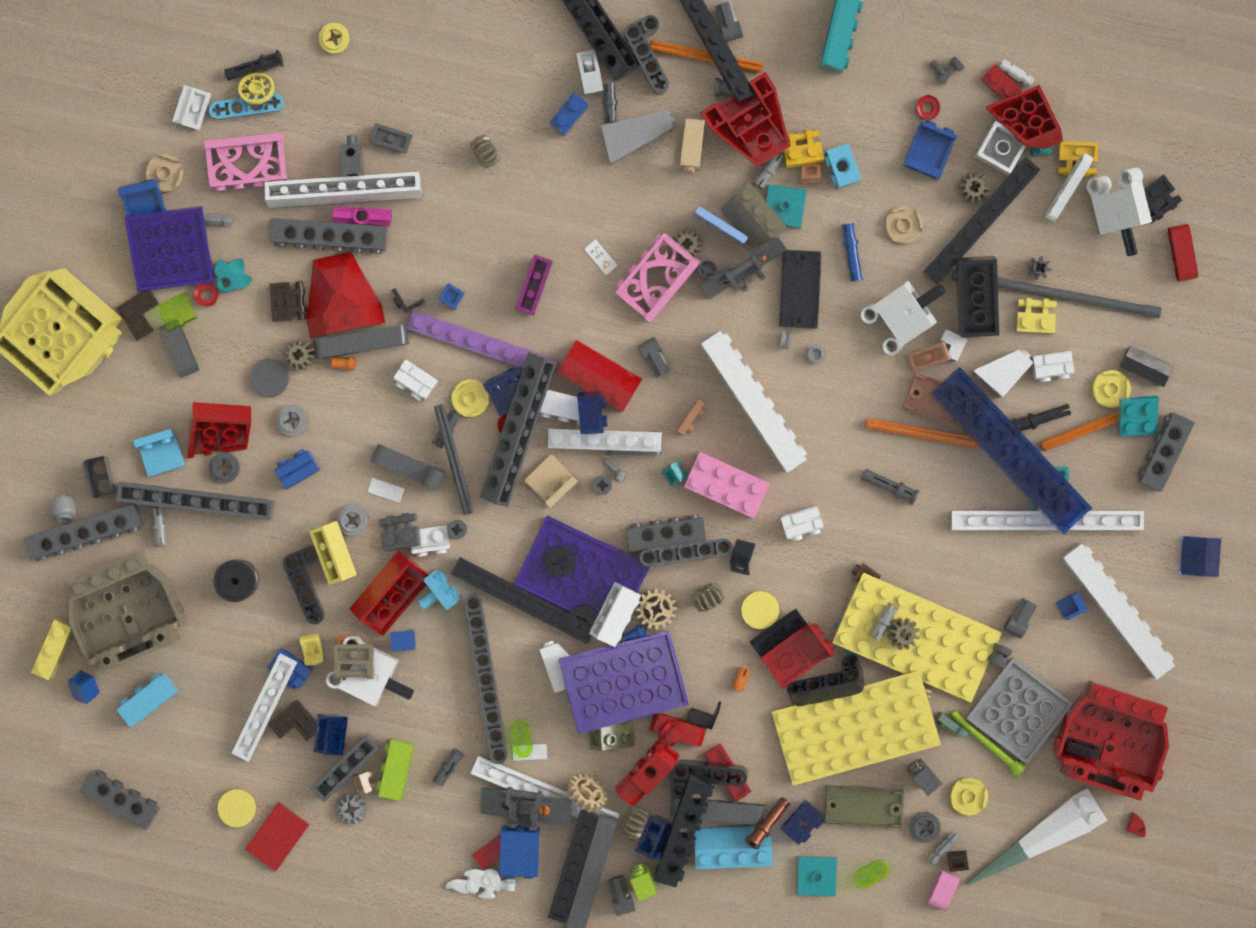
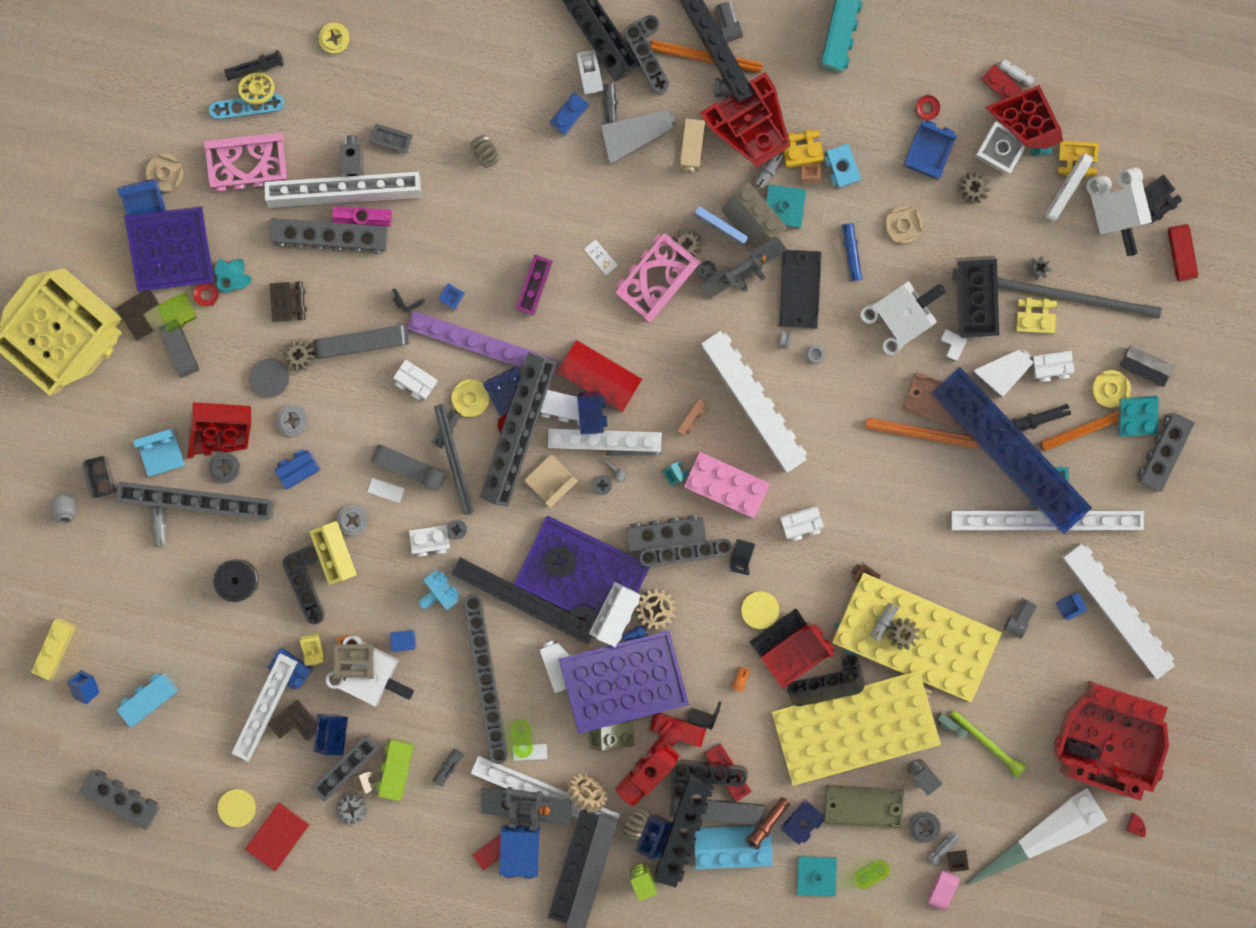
(35, 542): dark grey brick -> none
(102, 623): dark tan piece -> none
(192, 107): white plate -> none
(218, 219): light grey axle -> none
(340, 297): red wedge -> none
(343, 363): orange pin -> none
(389, 593): red slope -> none
(400, 538): dark grey plate -> none
(486, 879): white piece -> none
(621, 900): dark grey piece -> none
(652, 353): dark grey piece -> none
(707, 597): dark tan gear -> none
(898, 490): dark grey pin -> none
(929, 356): nougat plate -> none
(944, 74): dark grey piece -> none
(968, 796): light yellow tile -> none
(981, 220): black plate -> none
(998, 659): dark grey wheel -> none
(1019, 710): light grey plate -> none
(1200, 556): clear blue slope -> none

